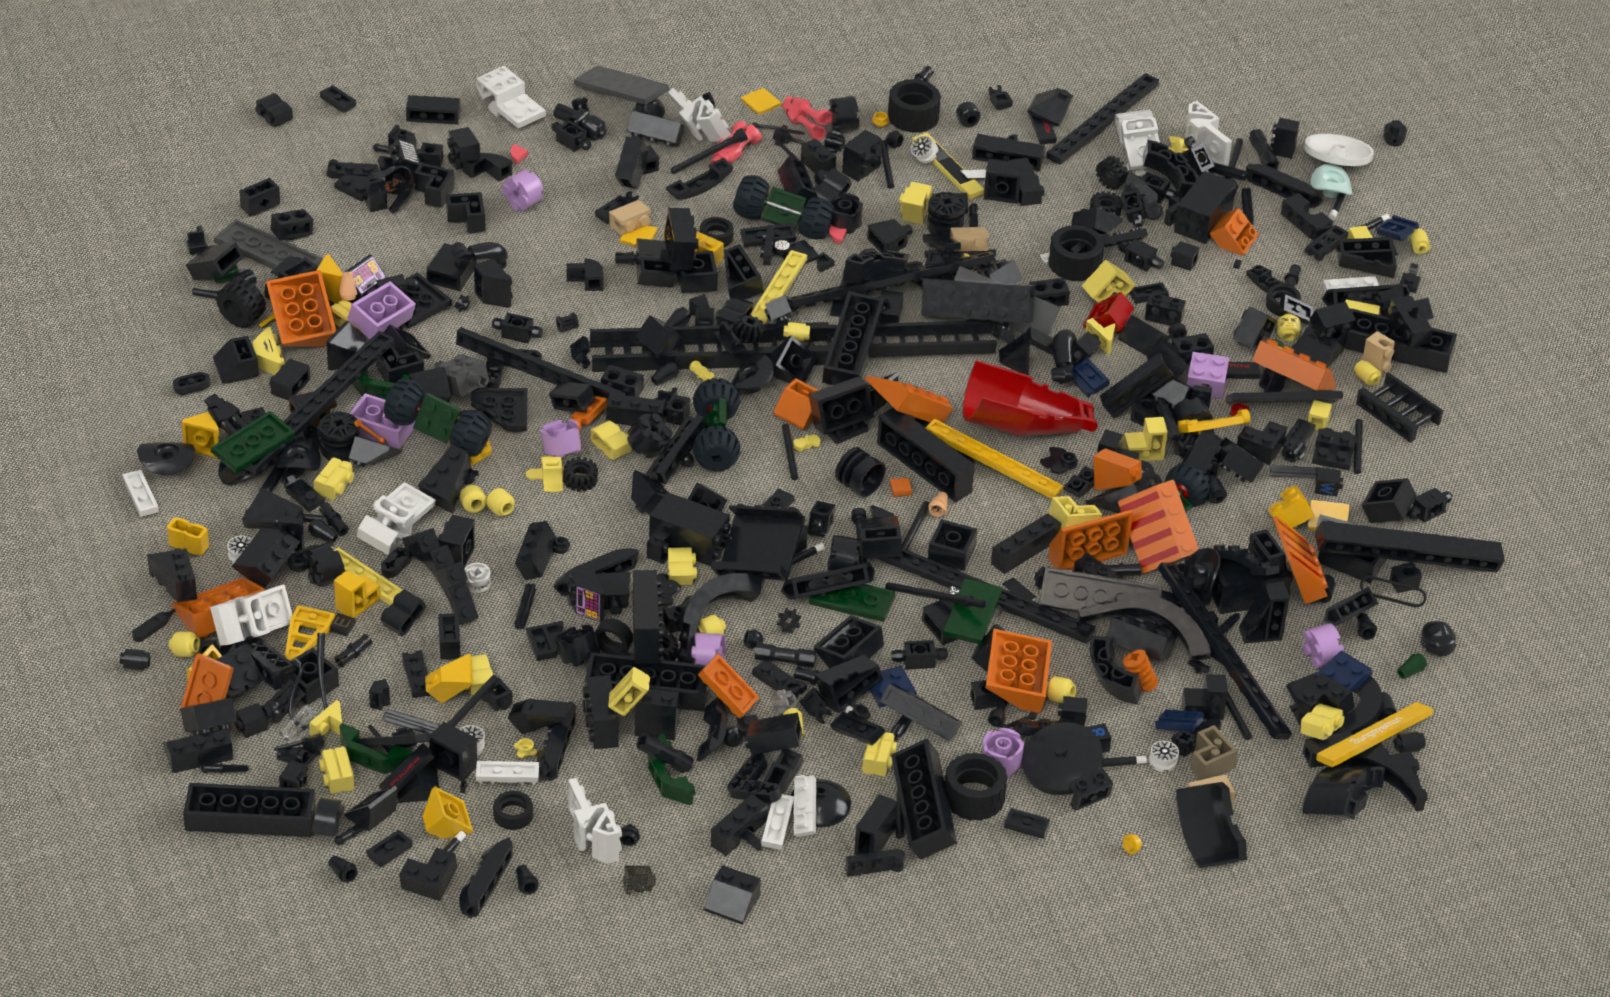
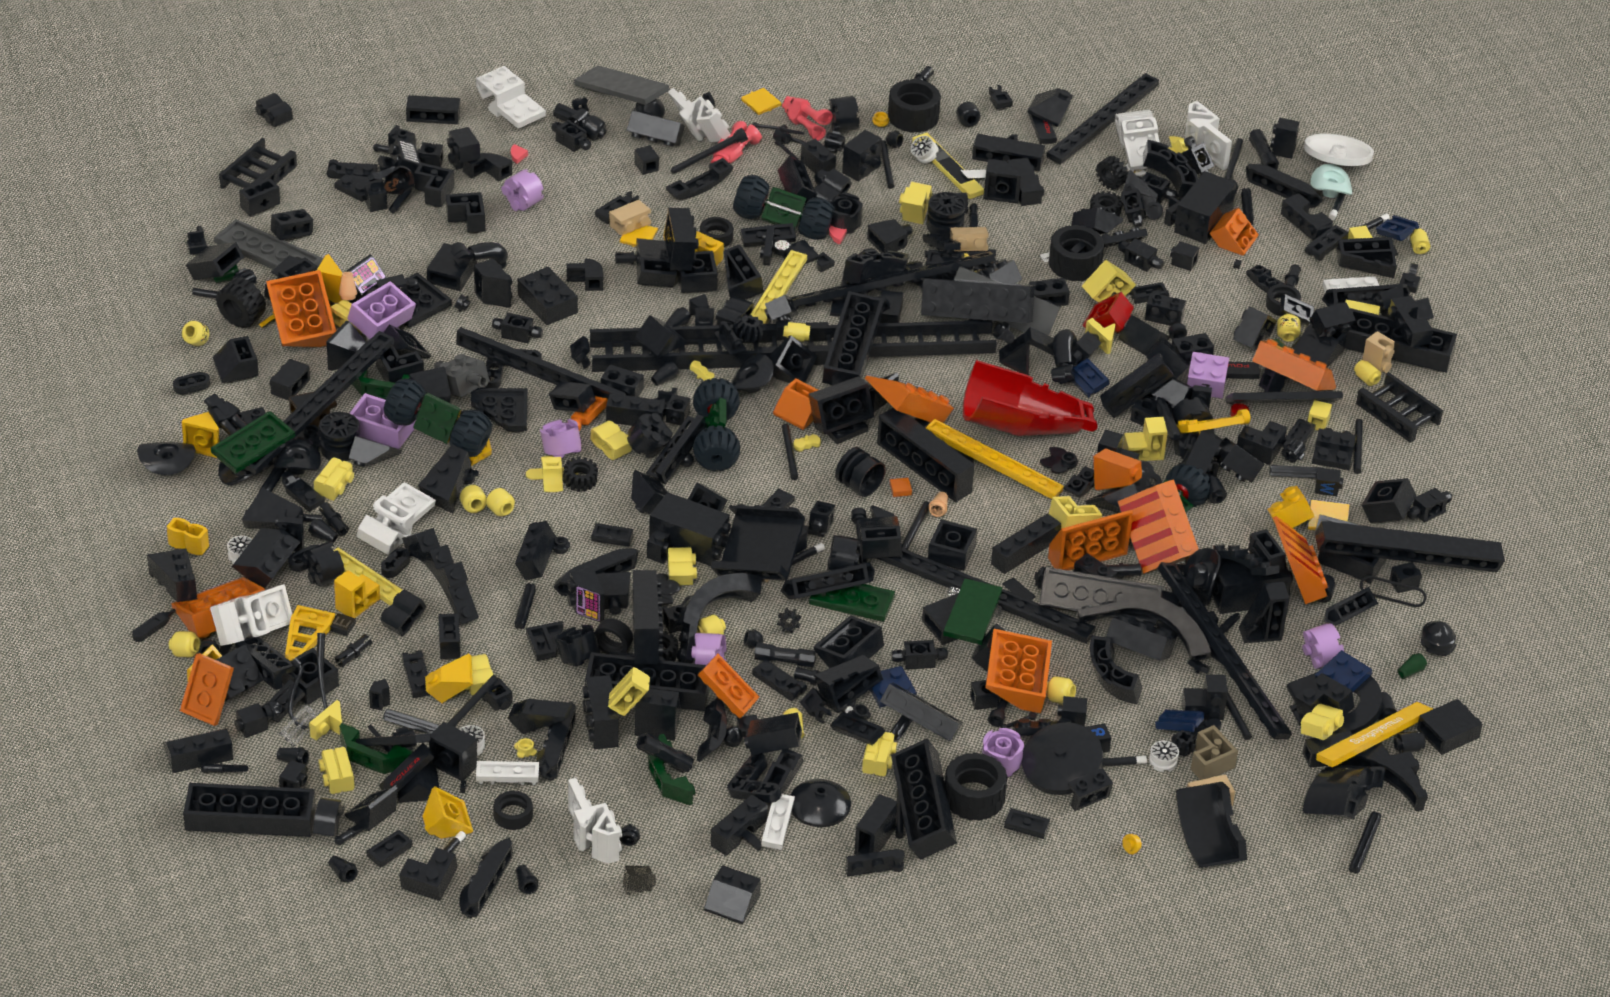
(135, 659): black brick -> none
(140, 493): white plate -> none
(195, 333): none -> light yellow head
(202, 717): black brick -> none
(267, 352): light yellow slope -> none
(276, 172): none -> black fence
(312, 744): black plant -> none
(338, 98): black plate -> none
(358, 423): orange hinge -> none
(460, 537): black brick -> none
(478, 576): white wheel -> none
(547, 296): none -> black brick
(567, 322): black bush -> none
(612, 534): none -> black plate
(632, 162): black brick -> none
(783, 701): light grey gear -> none
(804, 805): white plate -> none
(965, 600): black bar -> none
(1138, 663): orange piece -> none
(1229, 171): black axle -> none
(1365, 842): none -> black axle
(1366, 628): black cone -> none
(1397, 130): black piece -> none
(1449, 726): none -> black brick

